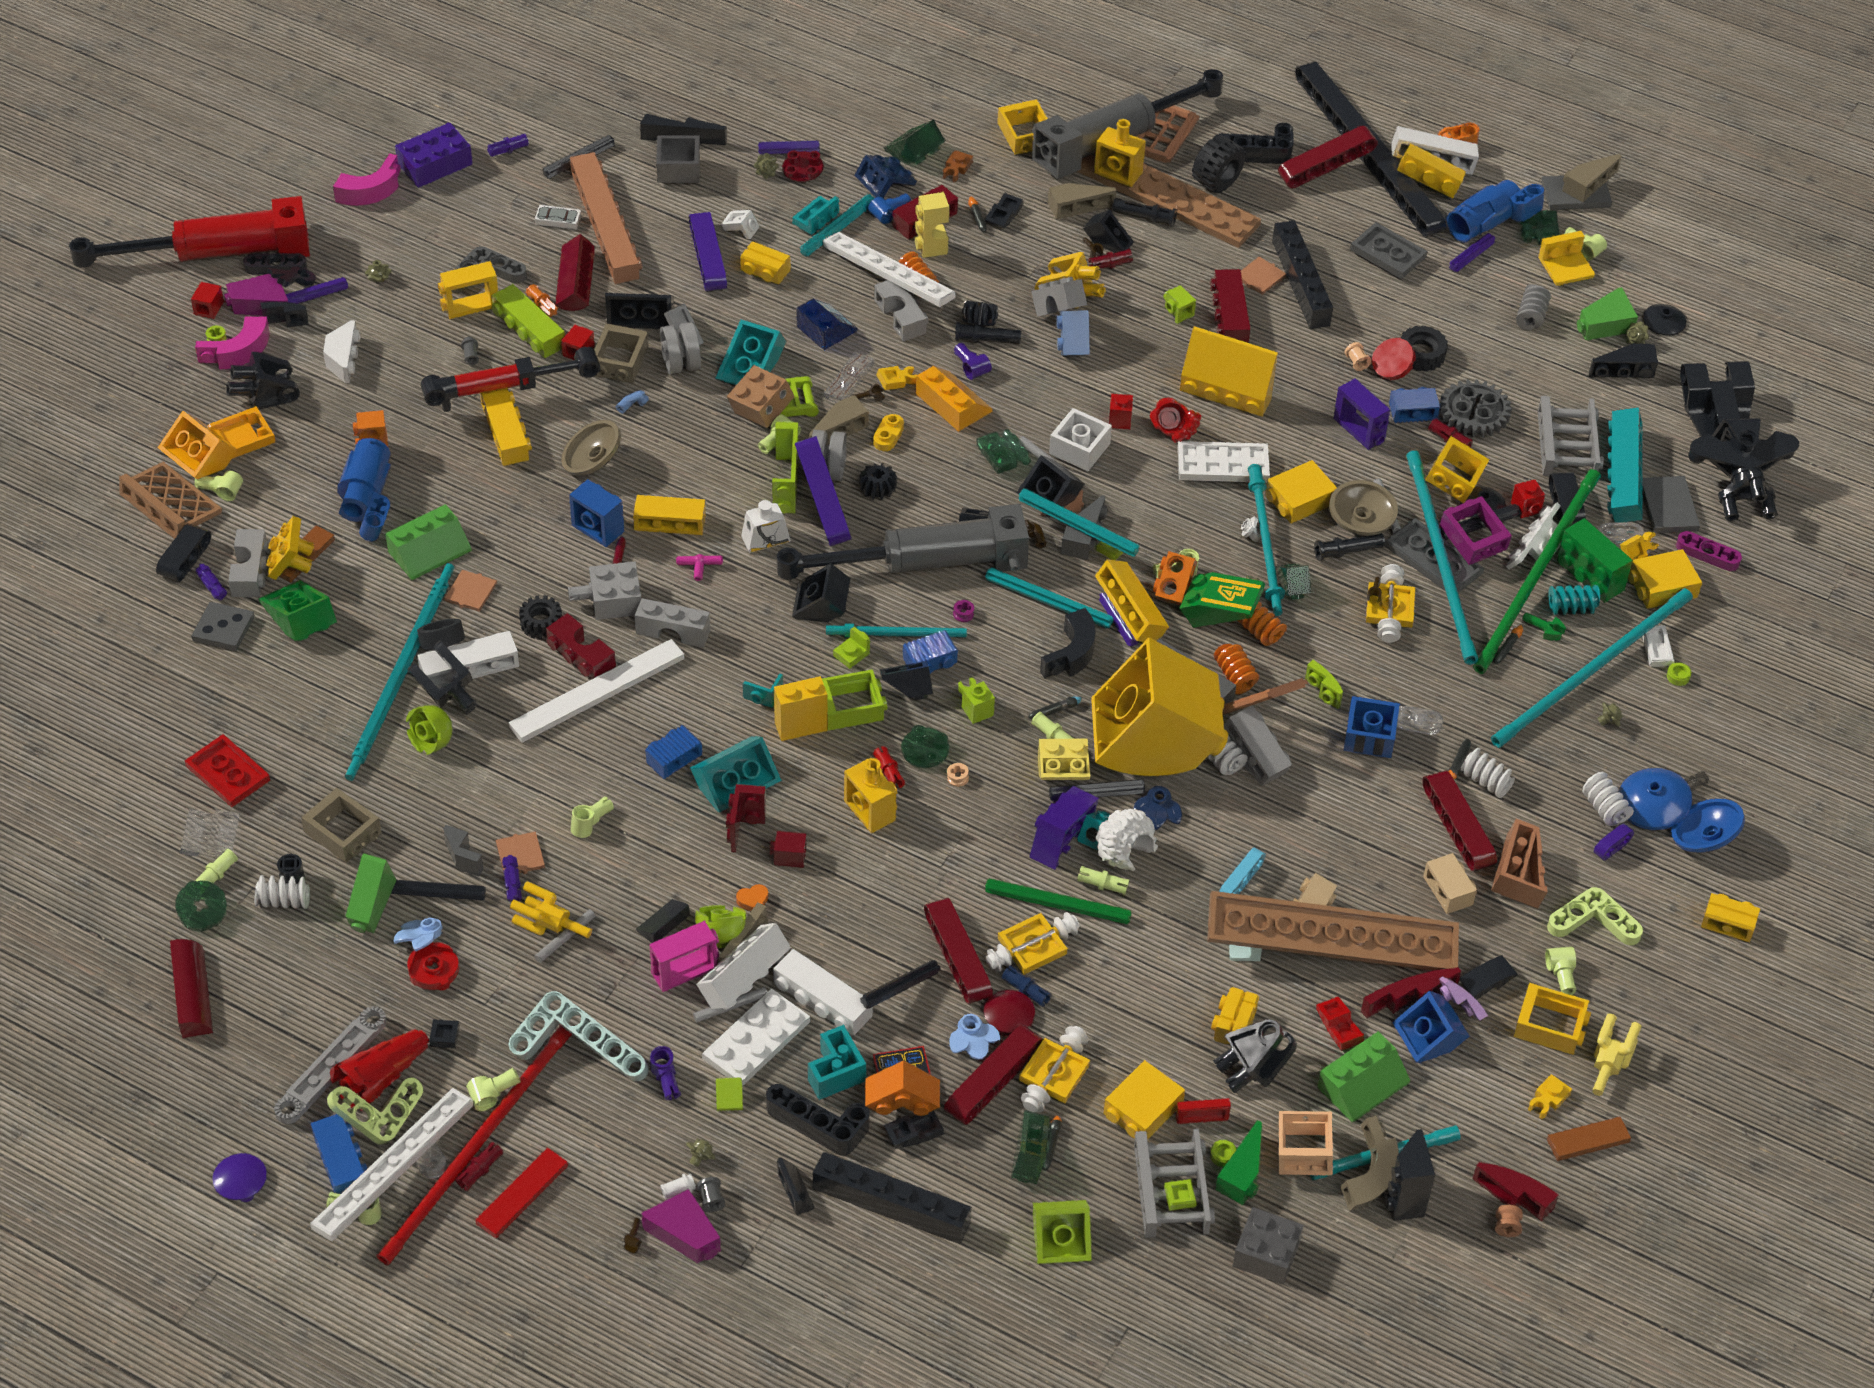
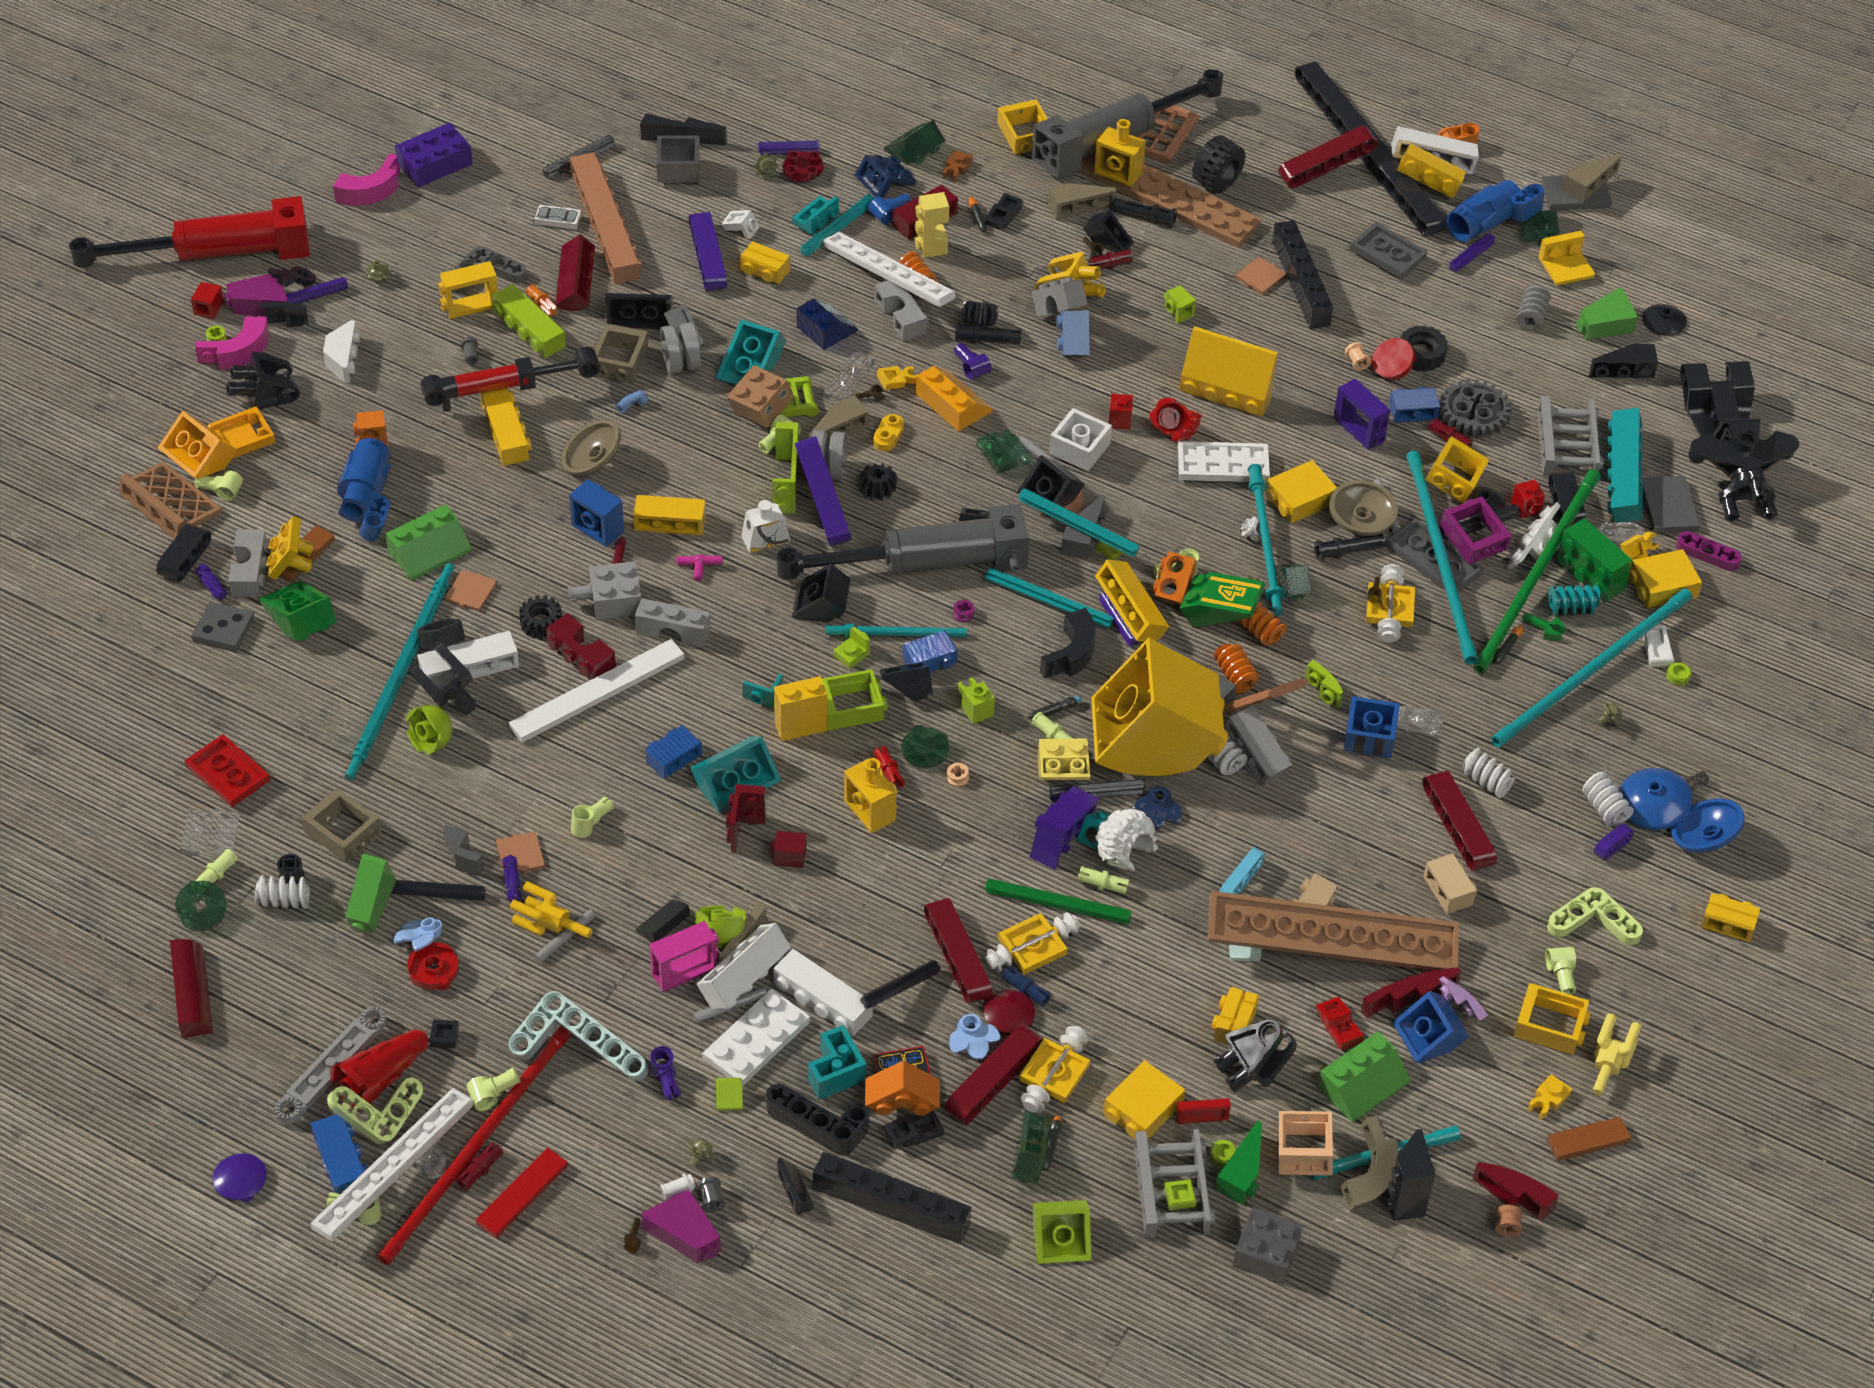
(254, 262): black beam -> none
(508, 145): dark purple axle -> none
(576, 339): red brick -> none
(748, 898): orange tile -> none
(1036, 532): dark brown arm -> none
(1230, 304): dark red brick -> none
(1266, 148): black beam -> none
(1459, 758): pearl dark grey piece -> none
(1487, 976): black slope -> none
(1520, 866): nougat wedge -> none
(1592, 245): yellowish green pin -> none
(1637, 333): olive plant -> none

